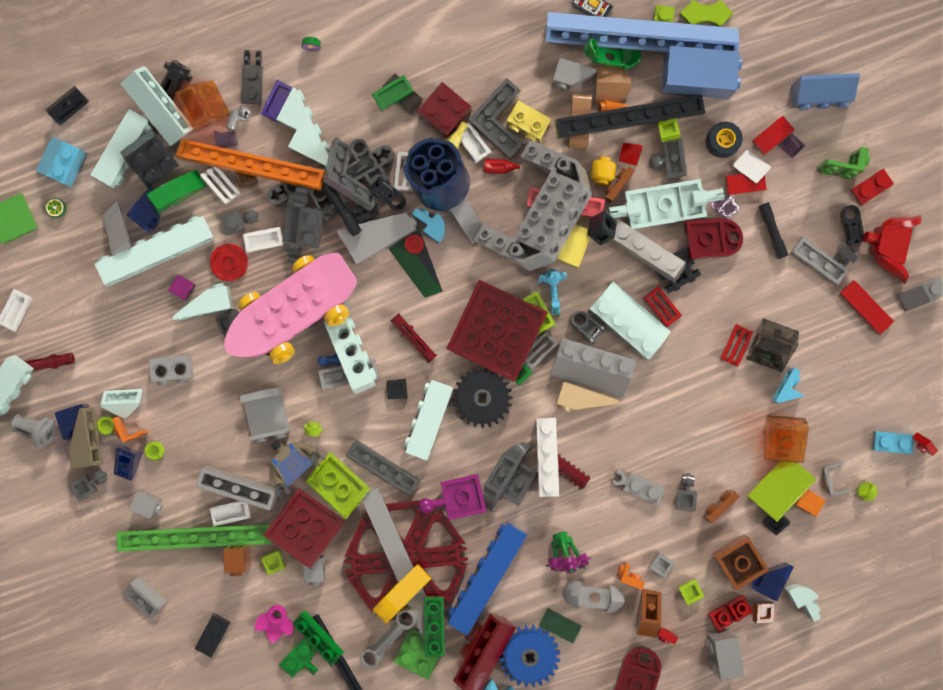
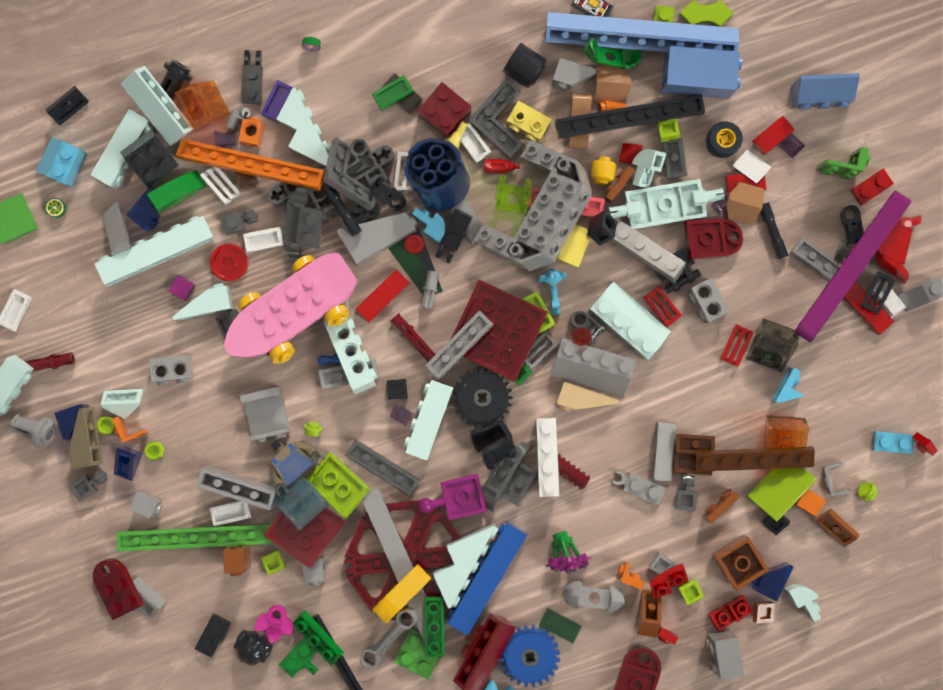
(116, 588): none -> dark red plate
(252, 647): none -> black hair
(256, 139): none -> orange brick
(302, 503): none -> clear light blue slope
(382, 295): none -> red tile
(401, 414): none -> clear purple slope
(430, 289): none -> light grey axle
(454, 233): none -> black hinge
(459, 345): none -> light grey plate
(465, 556): none -> light aqua slope
(485, 437): none -> black piece
(522, 193): none -> clear neon green piece
(525, 65): none -> black piece
(582, 336): none -> clear red plate
(647, 163): none -> light aqua brick
(663, 451): none -> light grey slope
(665, 581): none -> red slope
(685, 452): none -> reddish brown slope
(712, 298): none -> light grey brick
(744, 203): none -> medium nougat slope
(754, 459): none -> reddish brown plate
(837, 527): none -> dark orange plate
(852, 266): none -> magenta beam
(870, 307): none -> black tile
(893, 303): none -> white tile

